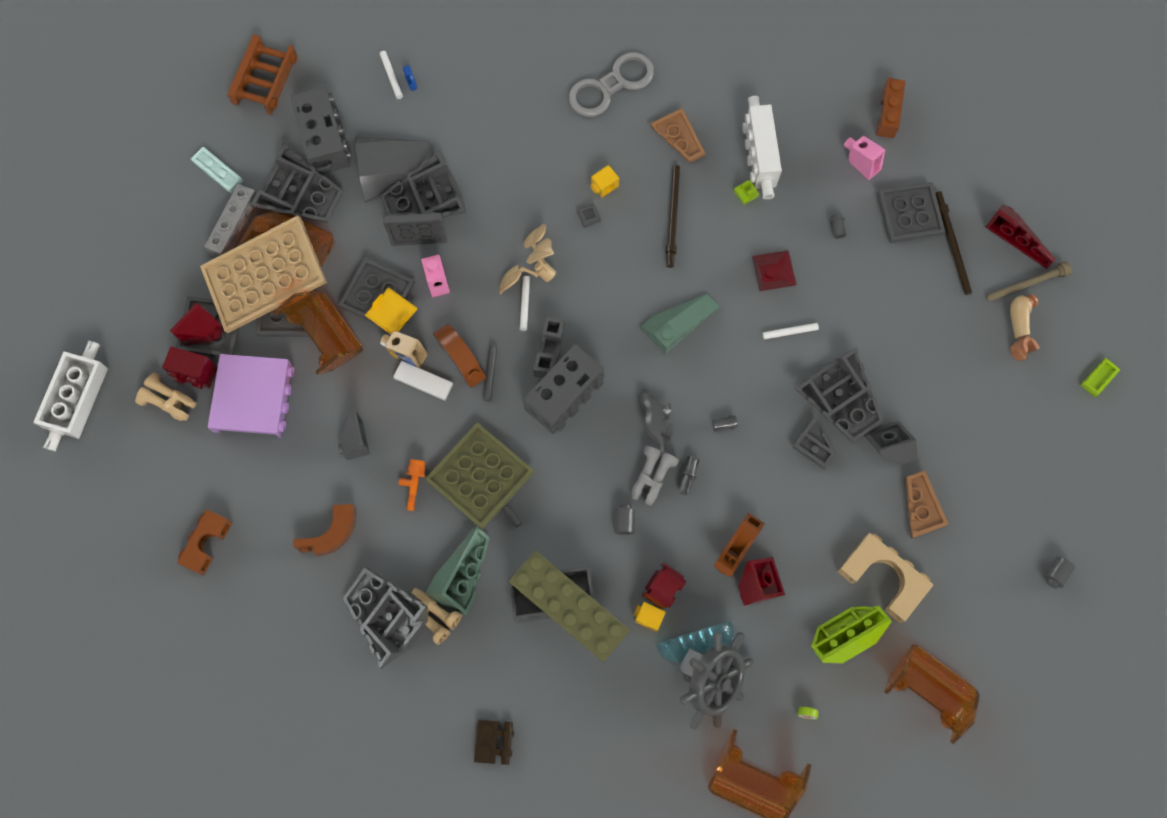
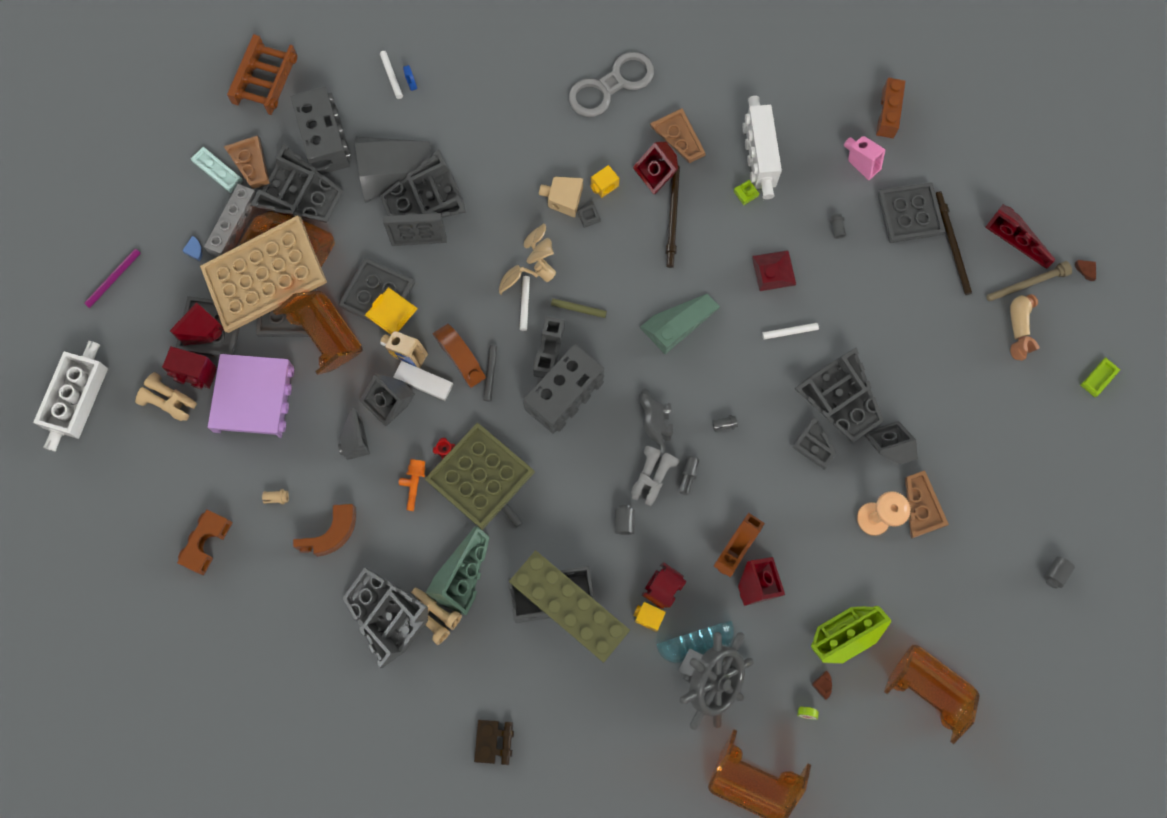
(112, 278): none -> magenta bar
(193, 249): none -> medium blue tile
(250, 160): none -> medium nougat wing
(275, 497): none -> tan pin
(386, 397): none -> dark grey slope
(435, 273): bright pink torso -> none
(438, 449): none -> red plate
(563, 194): none -> tan torso
(579, 308): none -> olive bar
(657, 166): none -> dark red slope
(823, 685): none -> copper tile
(889, 509): none -> light nougat hose
(912, 583): tan arch -> none
(1087, 269): none -> copper tile

